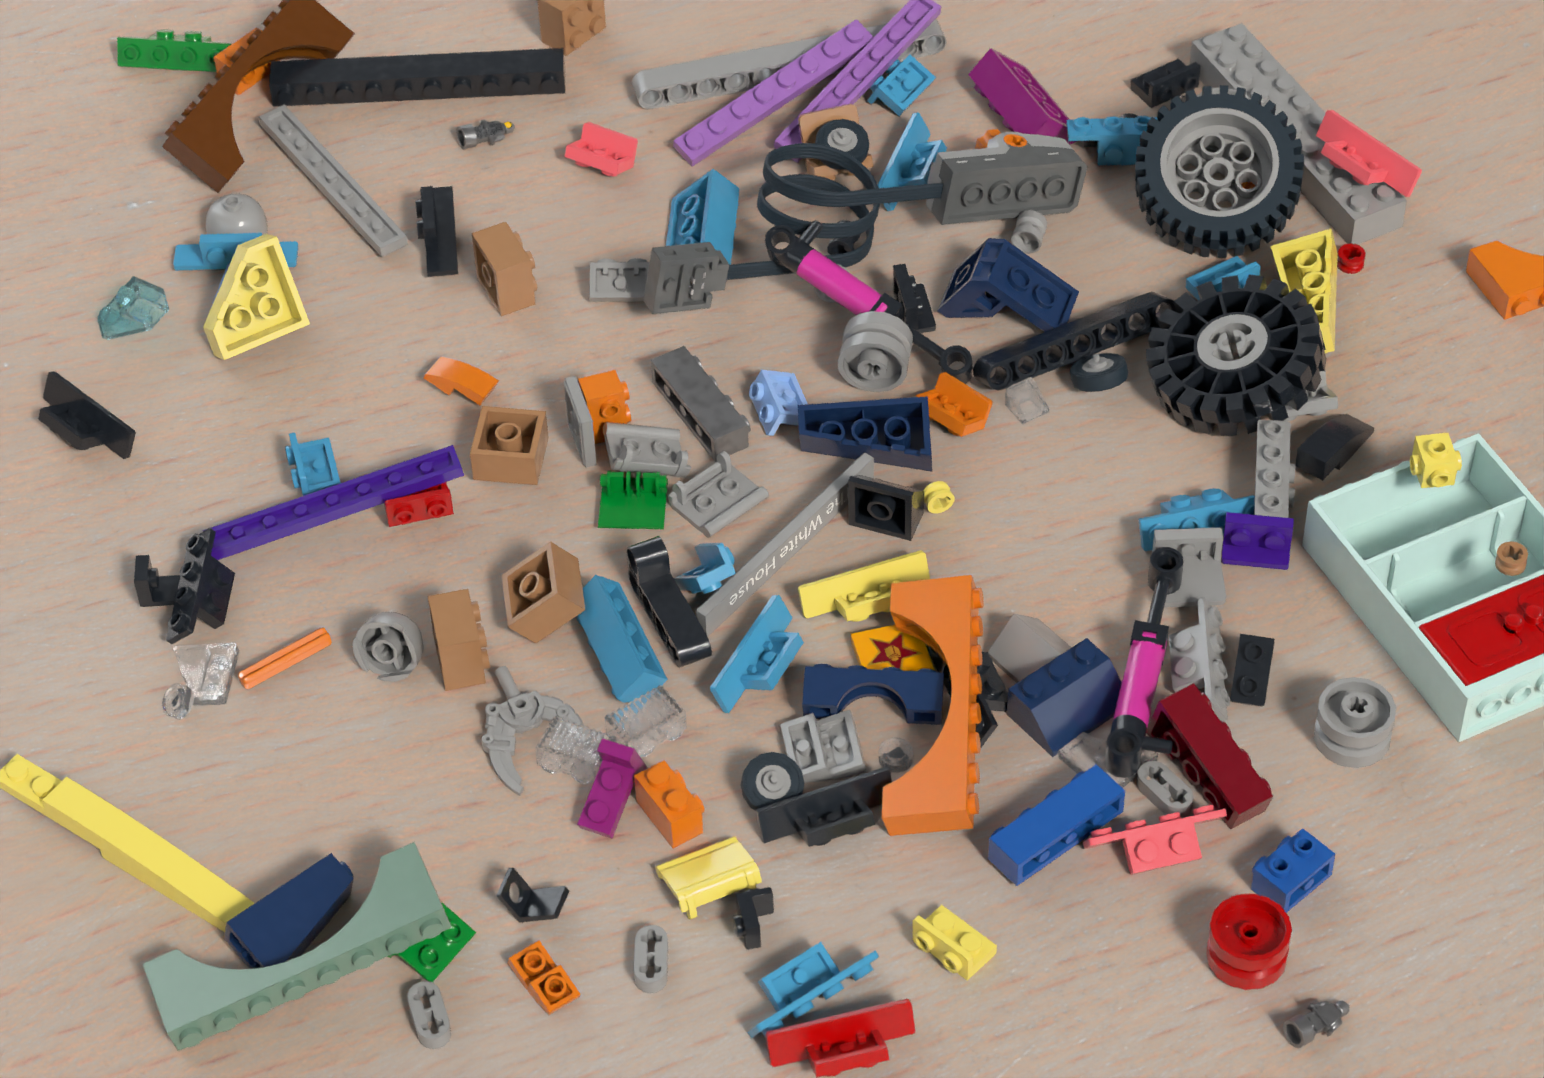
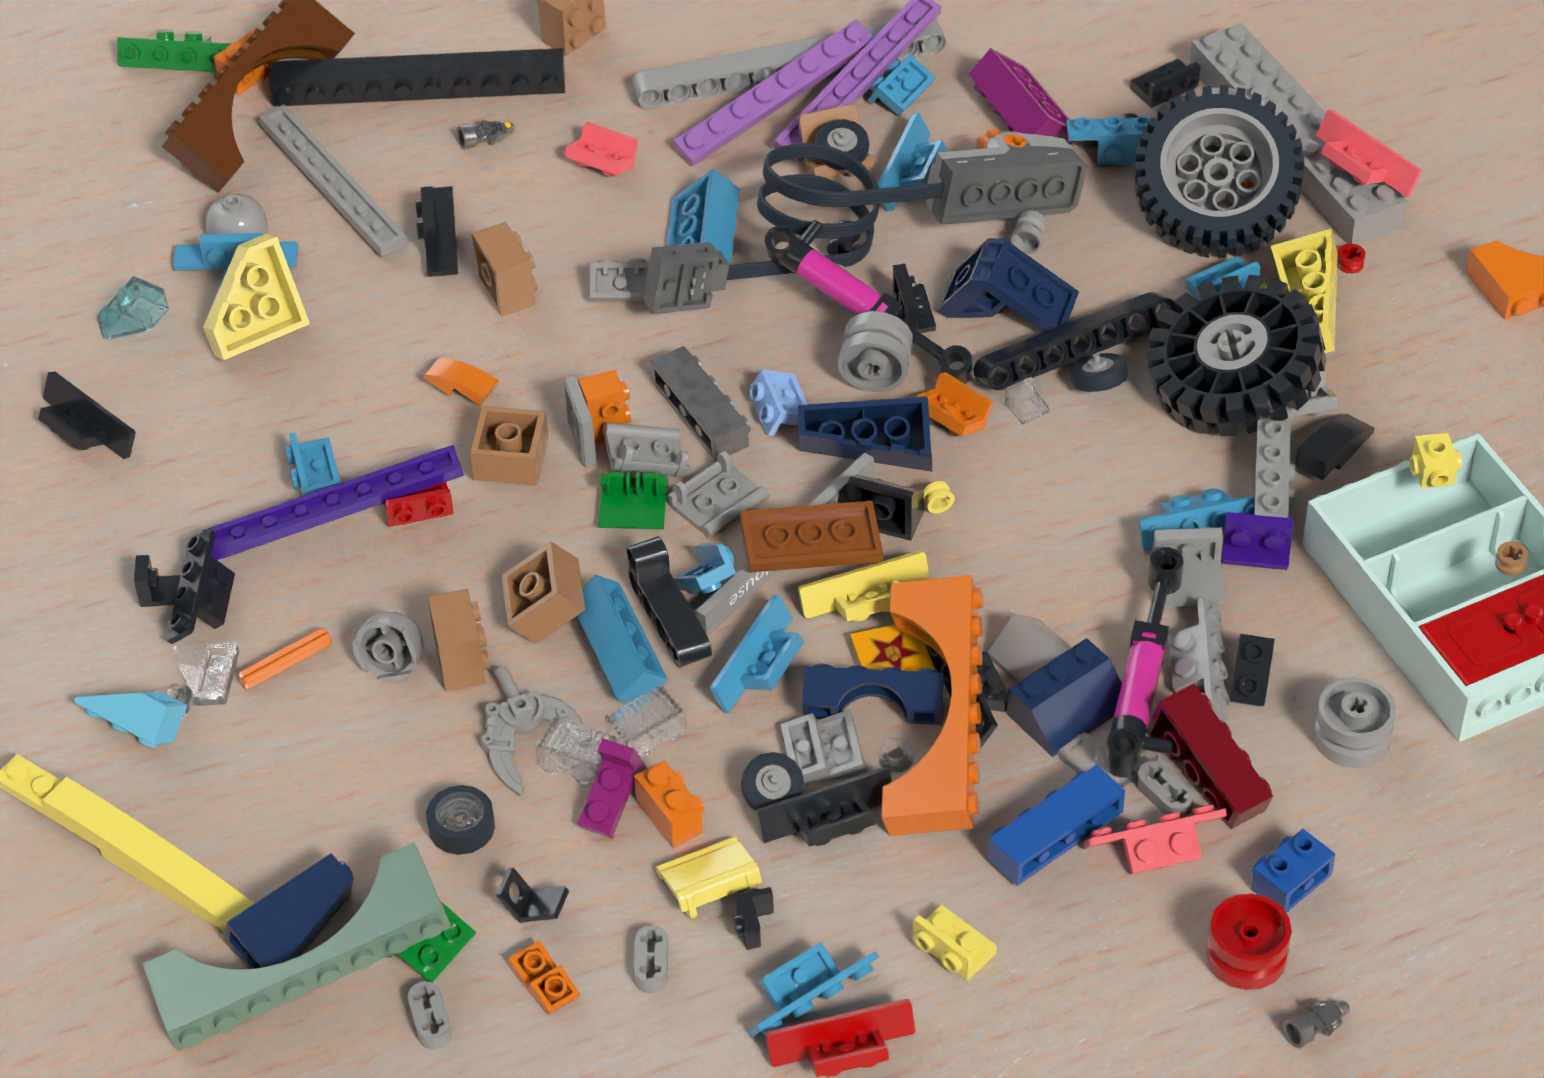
(148, 715): none -> medium azure slope
(447, 816): none -> black wheel
(811, 536): none -> dark orange plate

